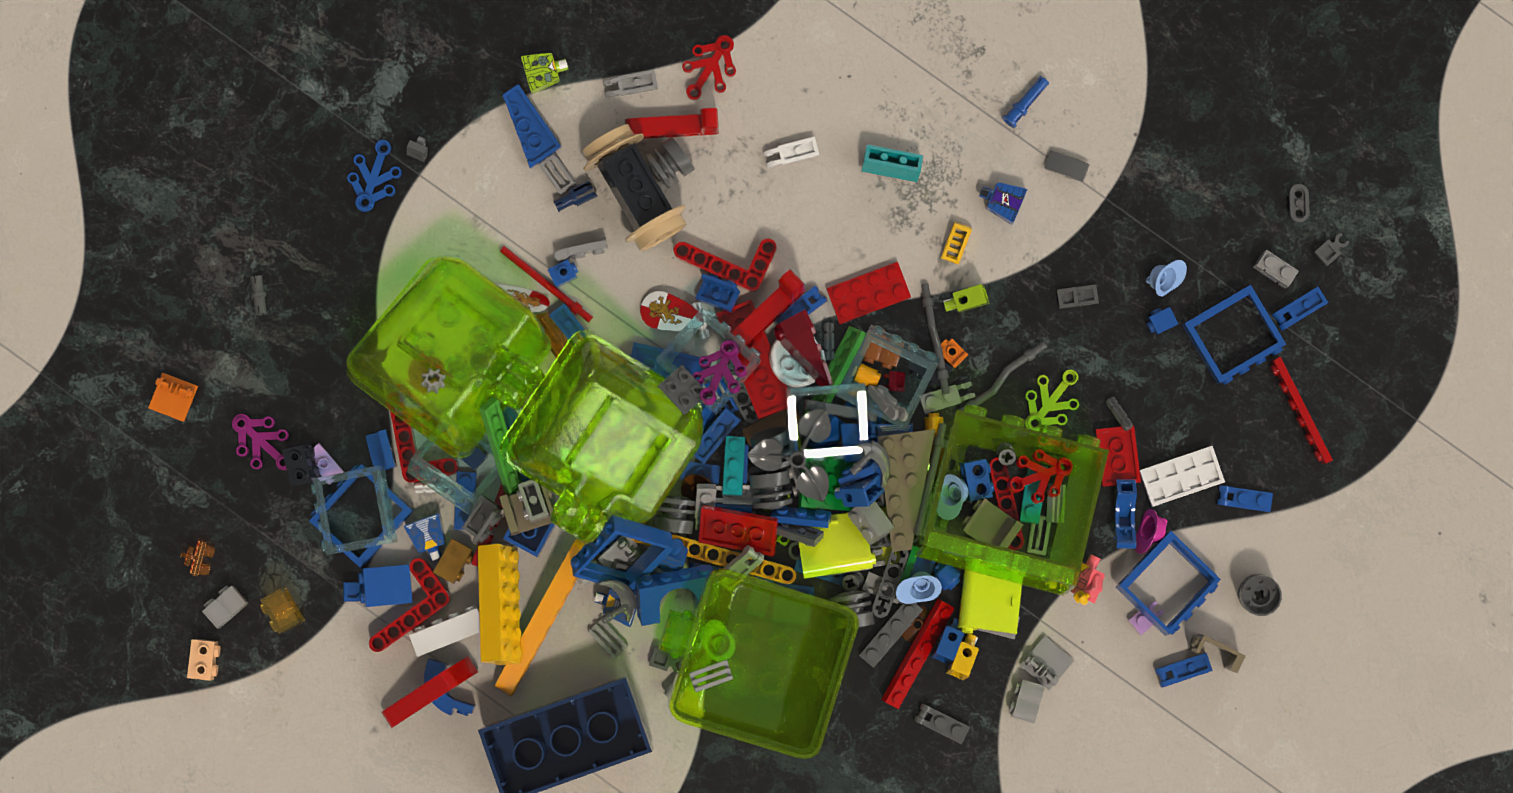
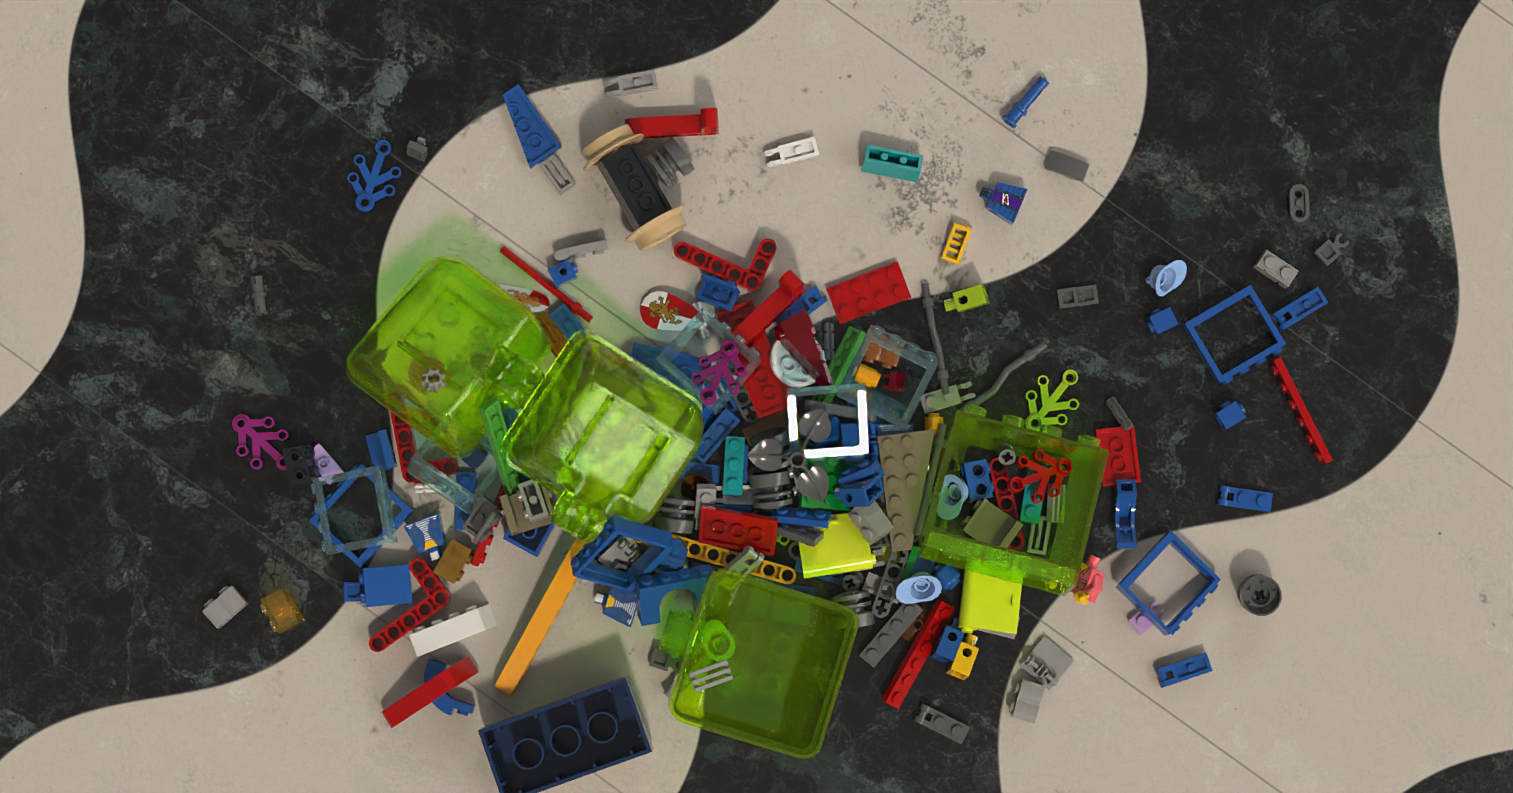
(172, 397): orange hinge -> none
(197, 567): clear orange hips -> none
(203, 659): light nougat brick -> none
(499, 604): yellow brick -> none
(542, 70): lime torso -> none
(577, 195): dark blue arm -> none
(605, 647): light grey tile -> none
(626, 597): dark grey piece -> none
(682, 389): dark grey hinge -> none
(711, 64): red plant -> none
(878, 454): dark grey piece -> none
(887, 403): light grey hinge -> none
(959, 356): orange brick -> none
(1150, 531): dark pink piece -> none
(1181, 476): white plate -> none
(1230, 414): none -> blue brick
(1235, 659): dark tan panel -> none

